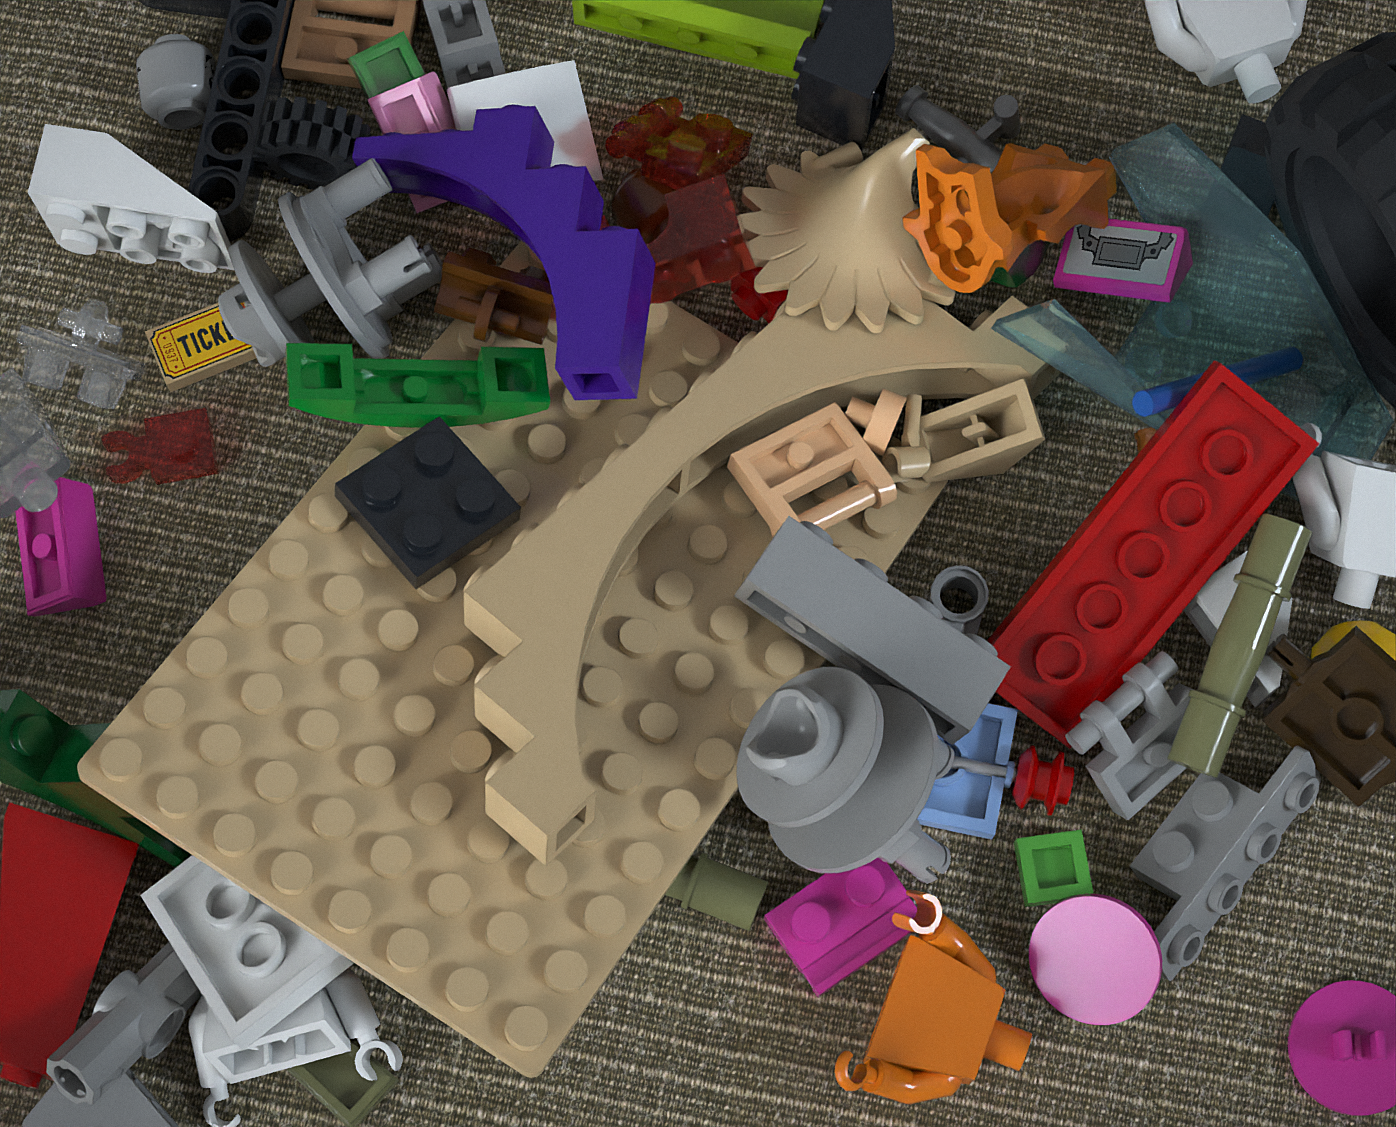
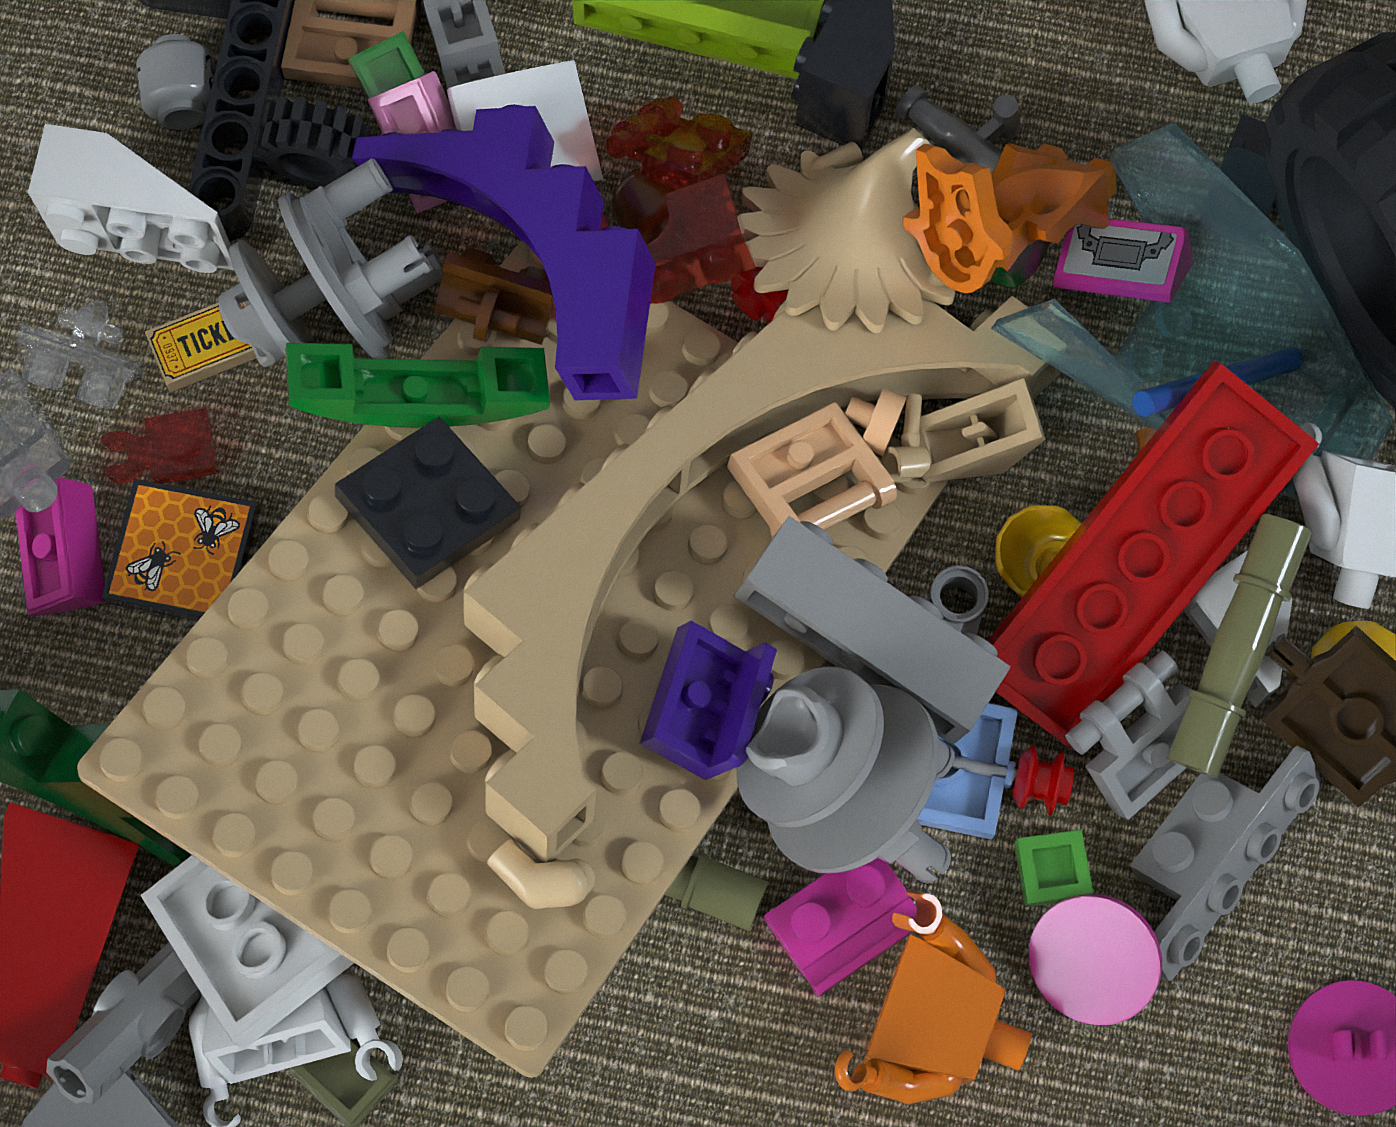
(178, 549): none -> tile
(543, 883): none -> tan arm
(708, 701): none -> dark purple bracket
(1031, 542): none -> yellow hair

